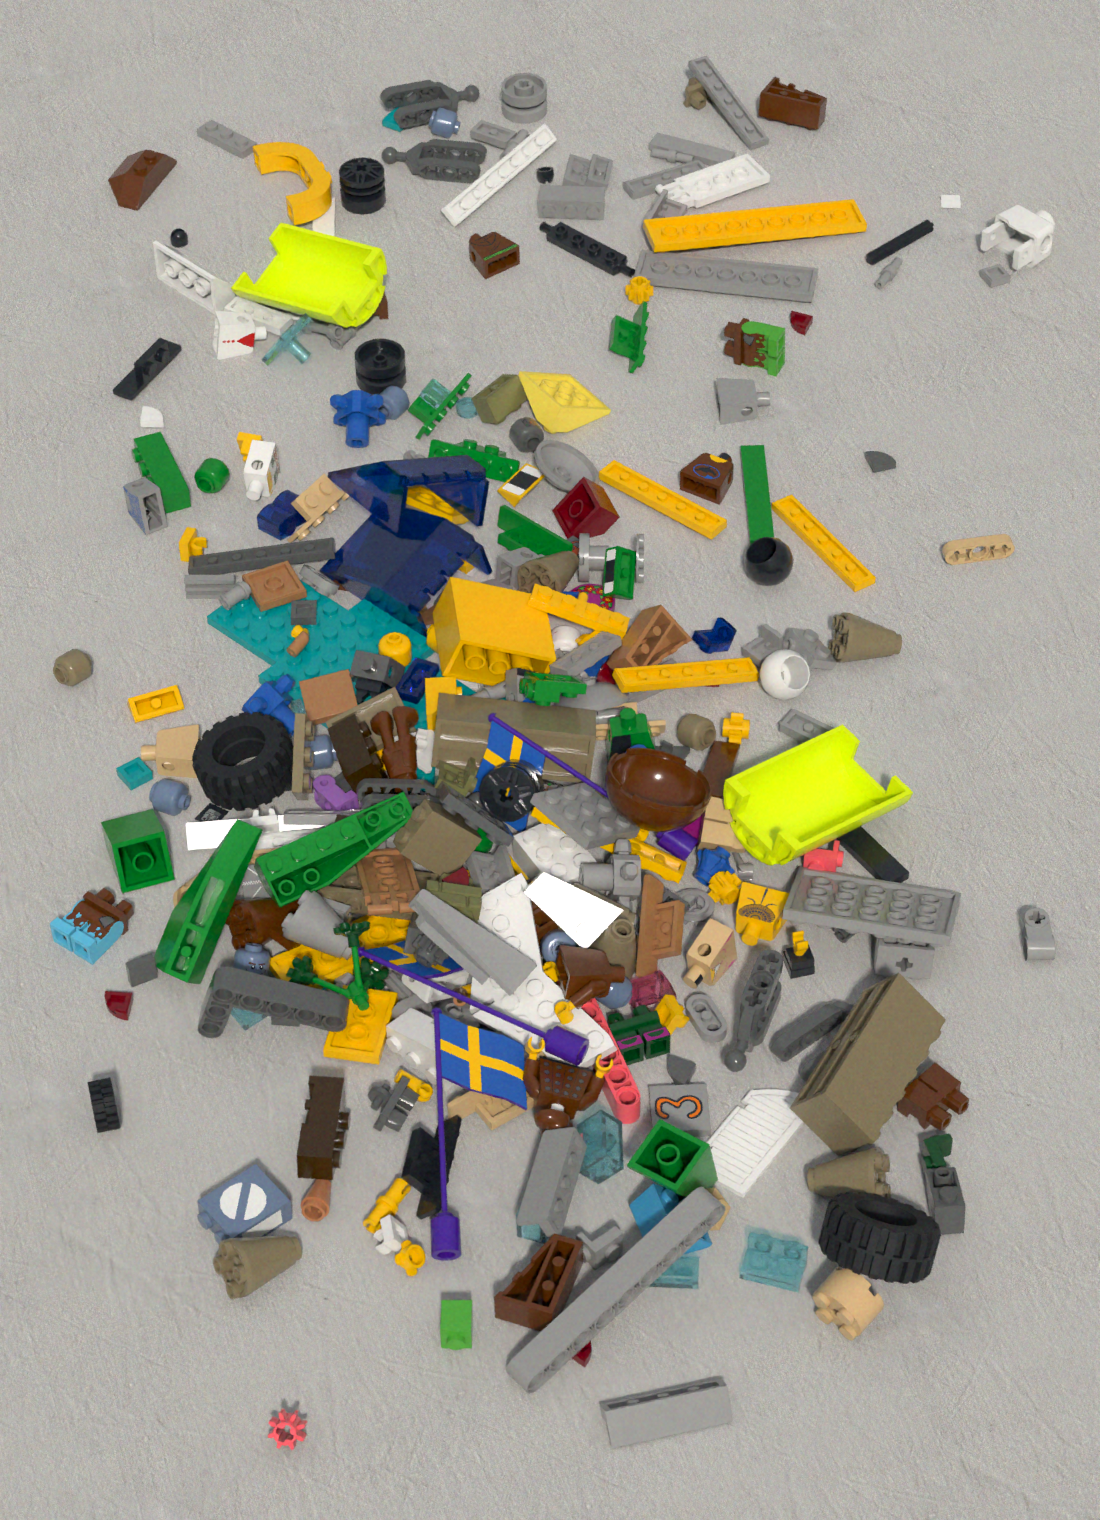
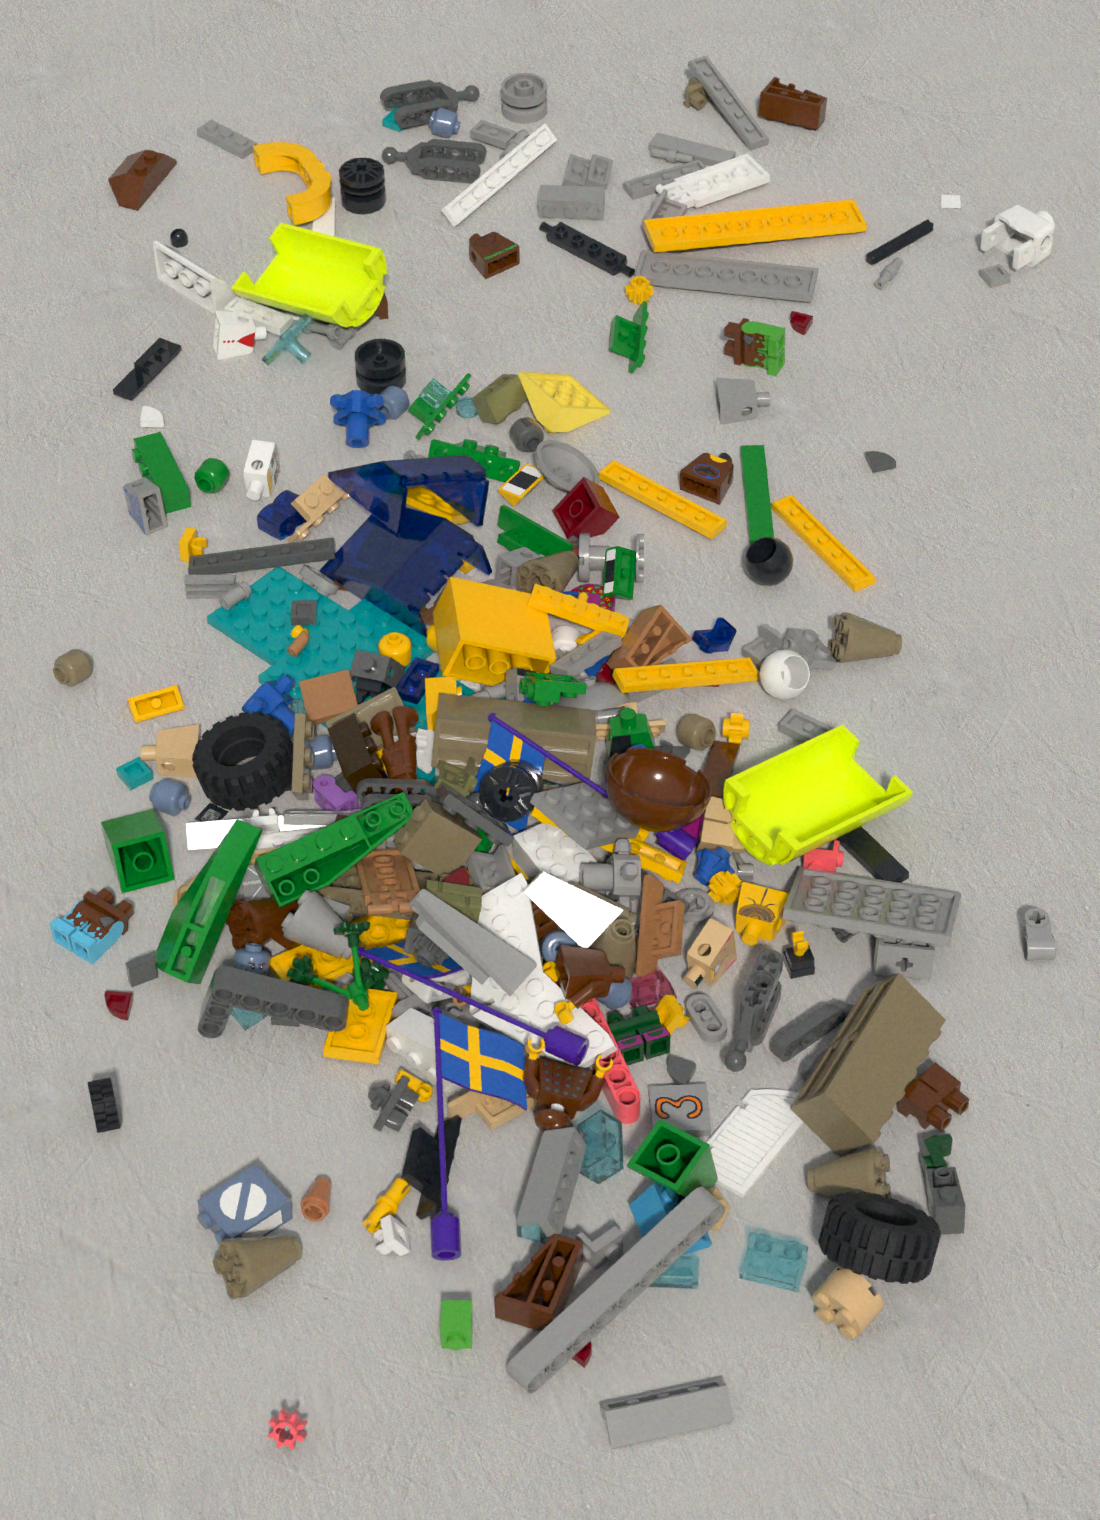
(244, 442): yellow tile -> none
(274, 586): medium nougat tile -> none
(323, 1129): dark brown wedge -> none
(410, 1257): yellow plate -> none
(544, 174): black hinge -> none
(1000, 545): tan beam -> none

